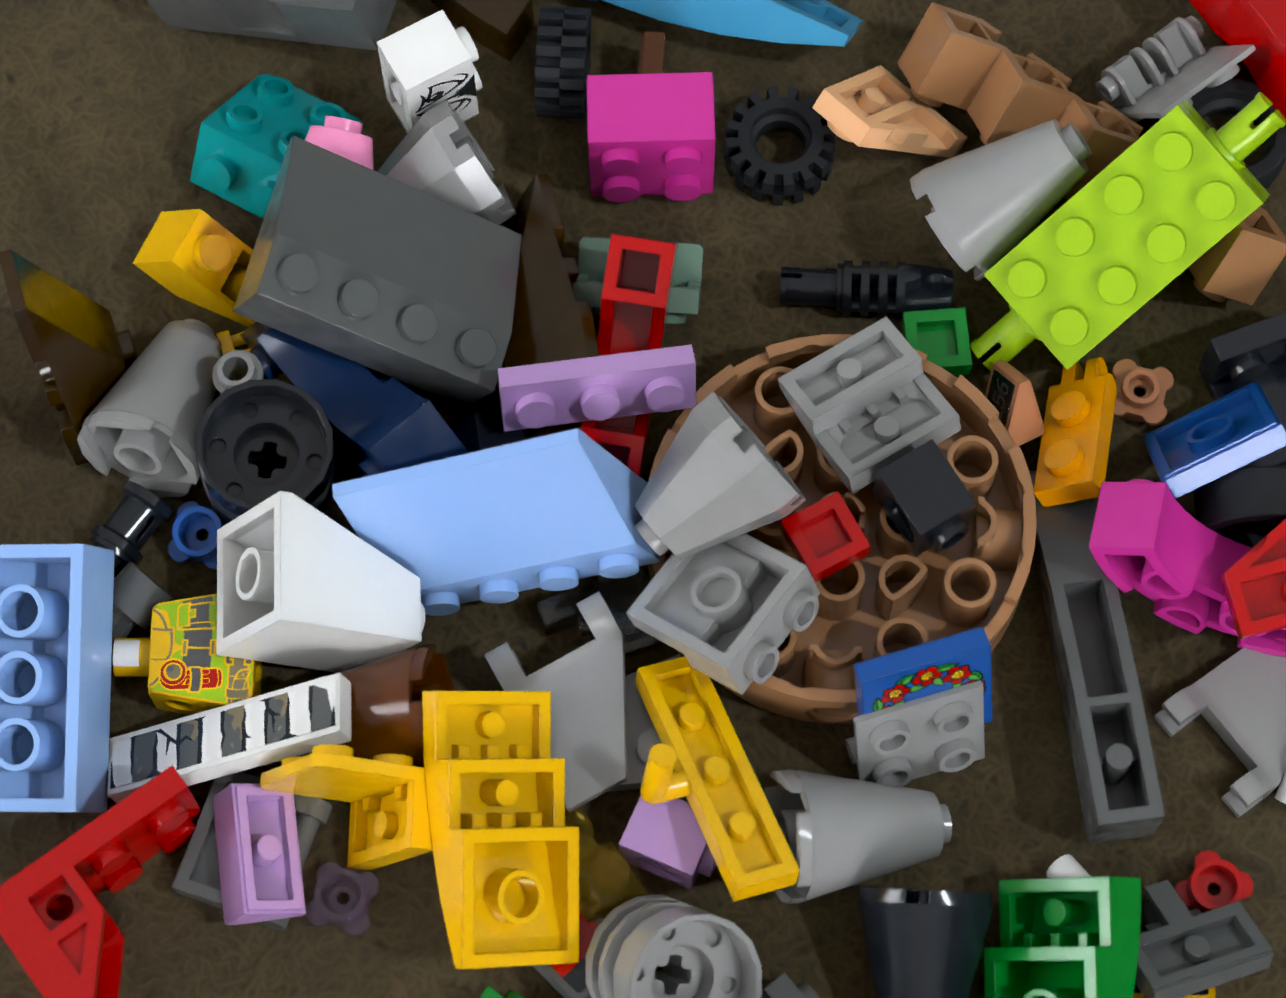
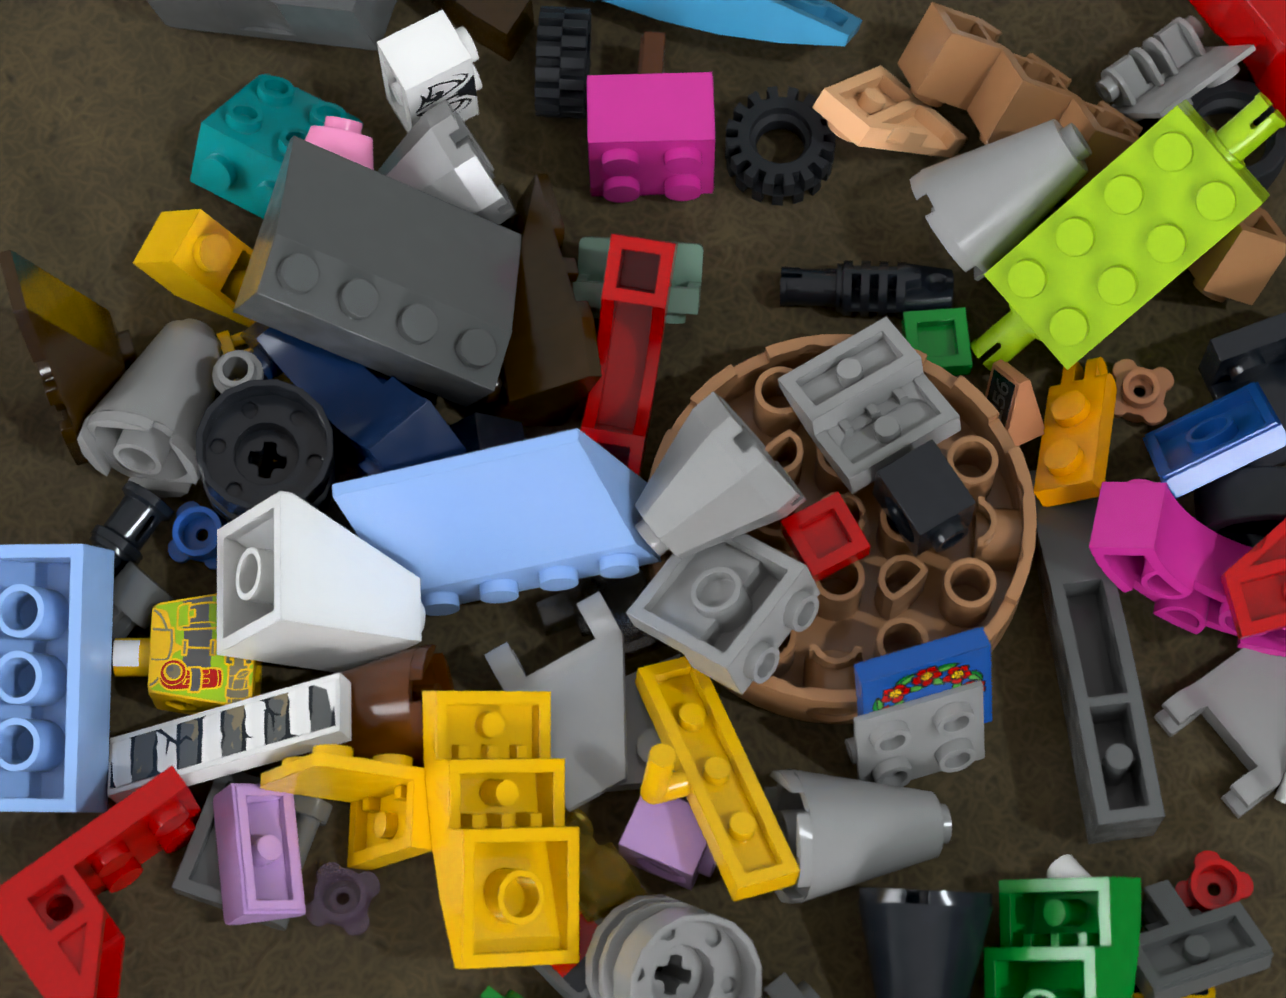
(597, 387): lavender plate -> none

